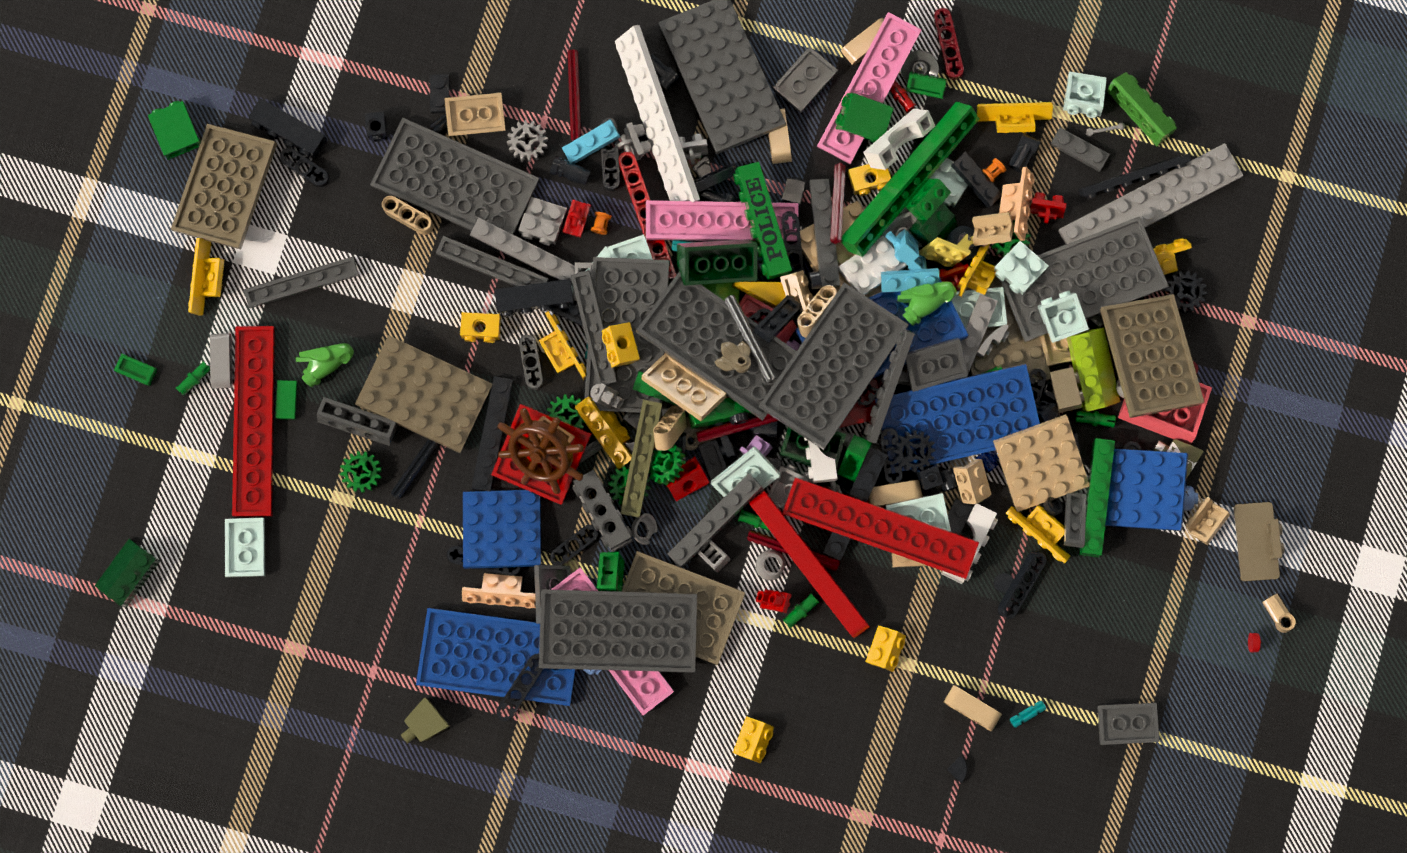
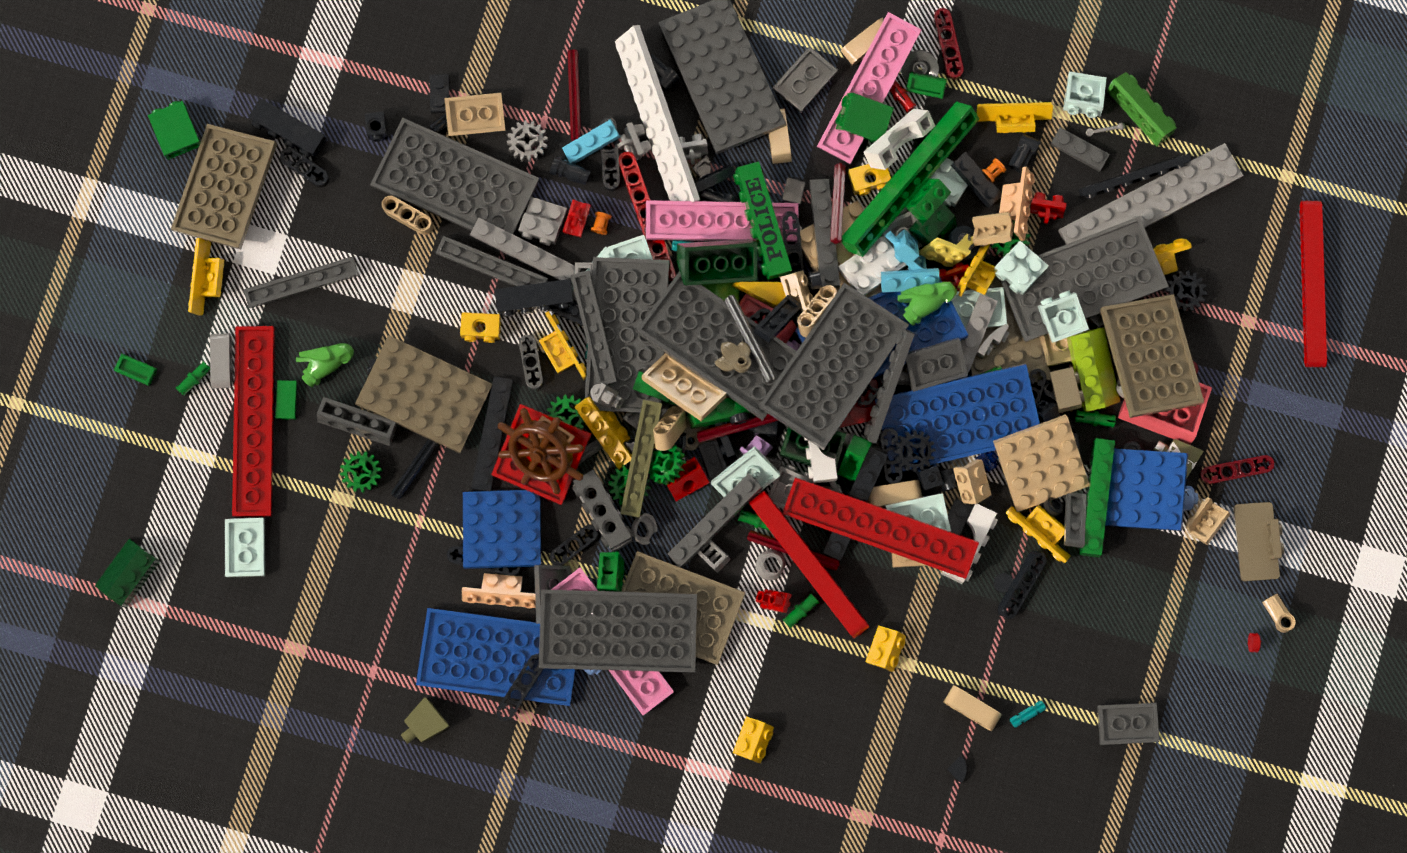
(624, 336): yellow brick -> none
(1237, 473): none -> dark red beam
(1313, 284): none -> red beam

